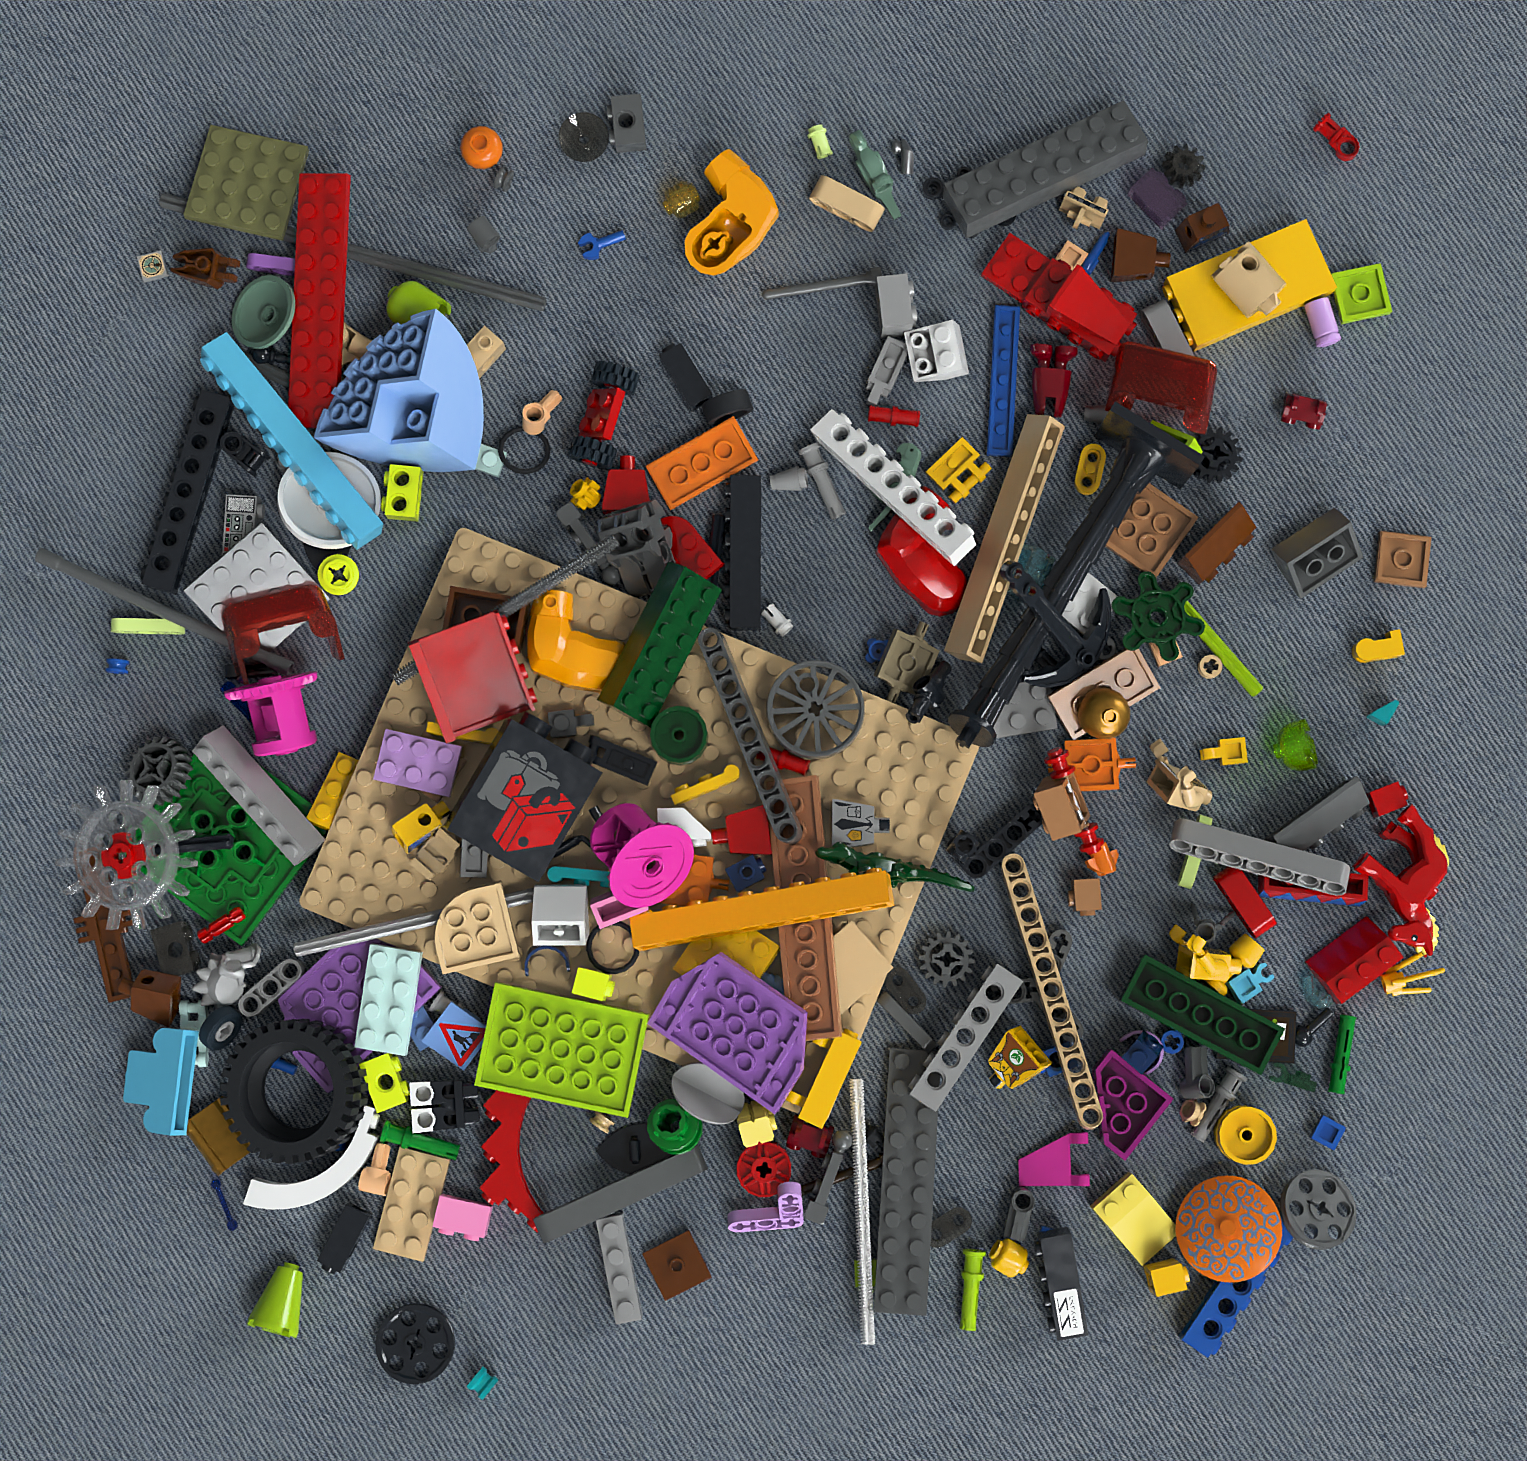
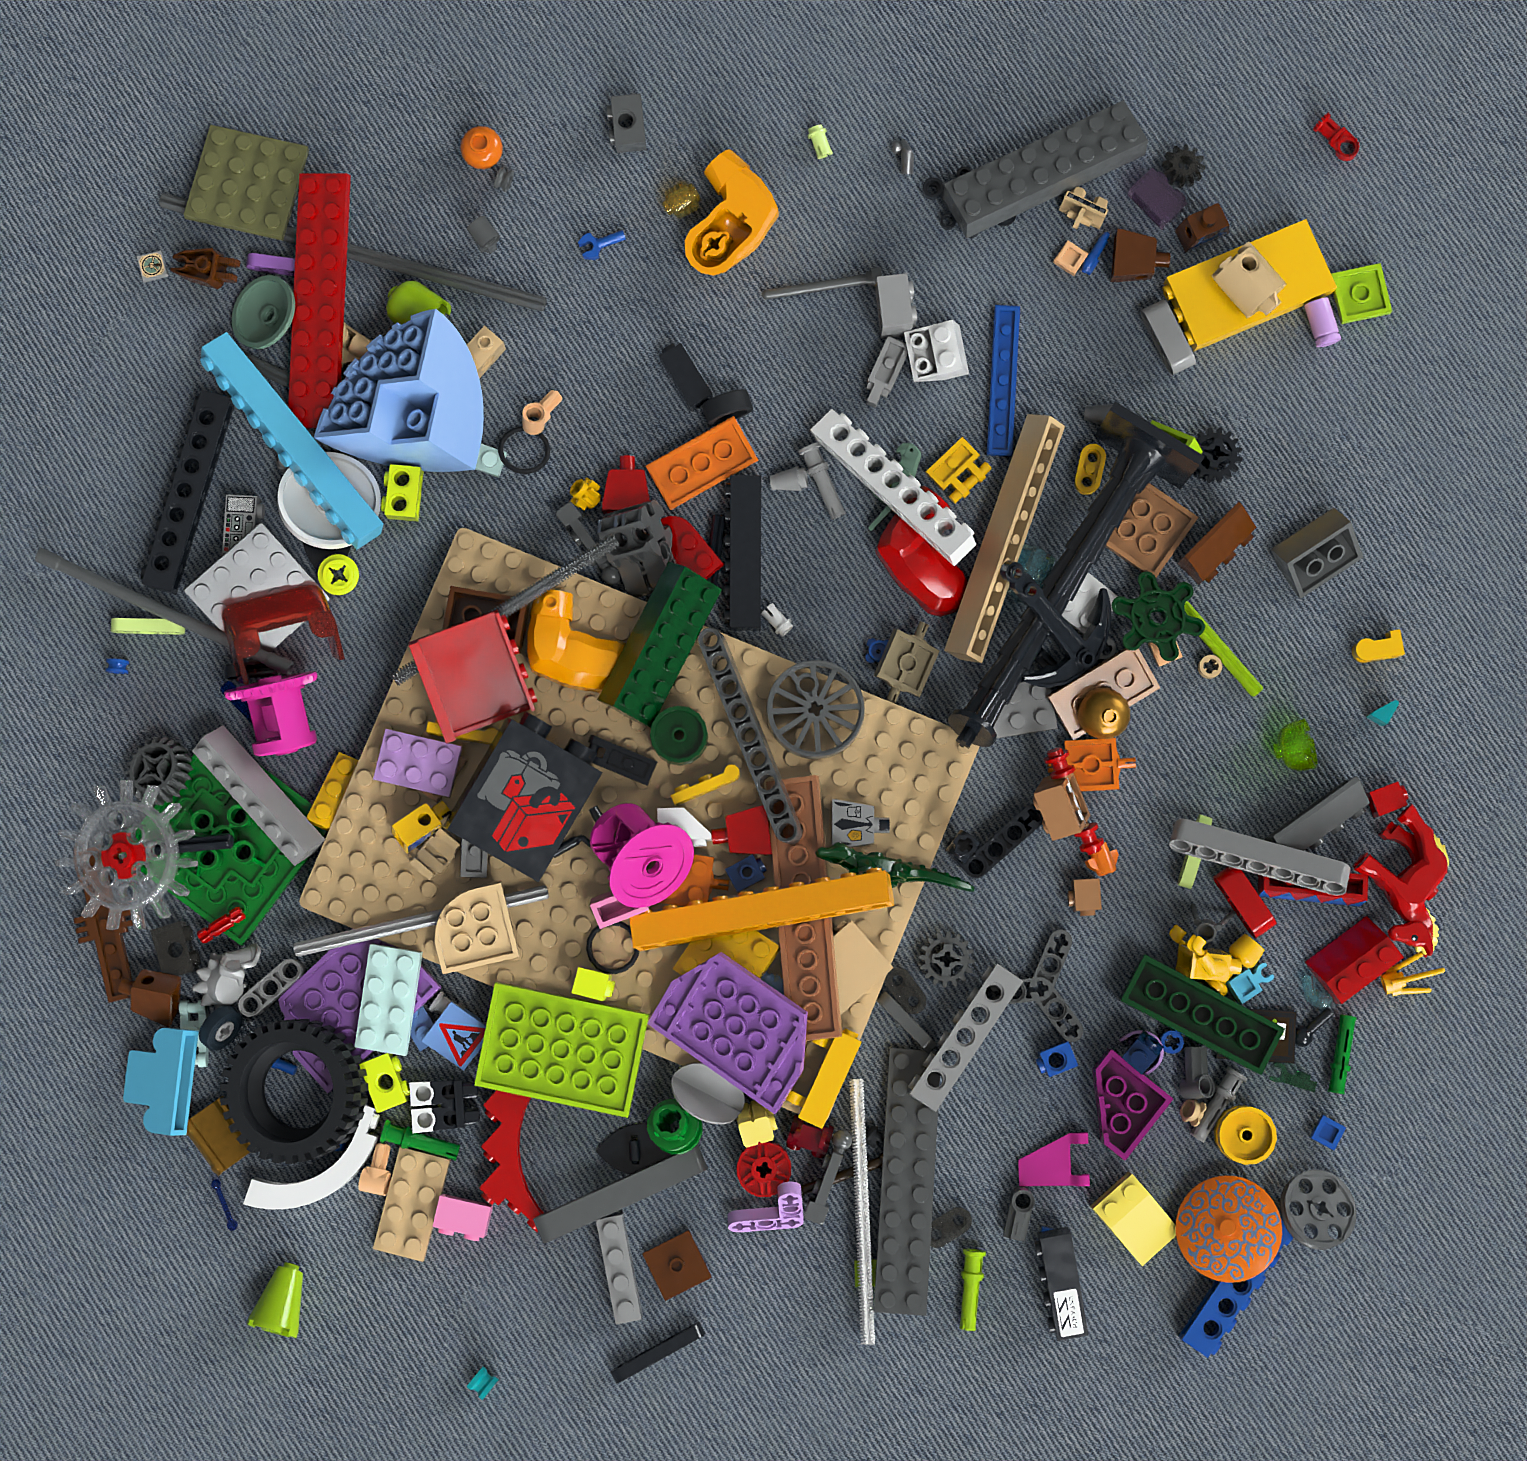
(246, 455): black piece -> none
(269, 356): black bar -> none
(344, 1238): black brick -> none
(408, 1333): black wedge -> none
(558, 948): dark blue helmet -> none
(560, 915): white slope -> none
(566, 723): dark grey plate -> none
(579, 126): clear smoke dish -> none
(580, 876): teal plate -> none
(602, 414): plate -> none
(602, 1121): tan bush -> none
(657, 1352): none -> black beam
(787, 761): red pin -> none
(846, 203): tan beam -> none
(874, 172): sand green animal -> none
(893, 416): red pin -> none
(928, 692): black pin -> none
(1009, 1257): yellow head -> none
(1016, 1059): torso -> none
(1050, 1004): tan beam -> none
(1051, 381): dark red piece -> none
(1061, 297): red wedge -> none
(1163, 379): clear red windscreen -> none
(1166, 1277): yellow brick -> none
(1176, 785): tan torso -> none
(1230, 752): yellow plate -> none
(1303, 409): dark red piece -> none
(1402, 559): medium nougat tile -> none

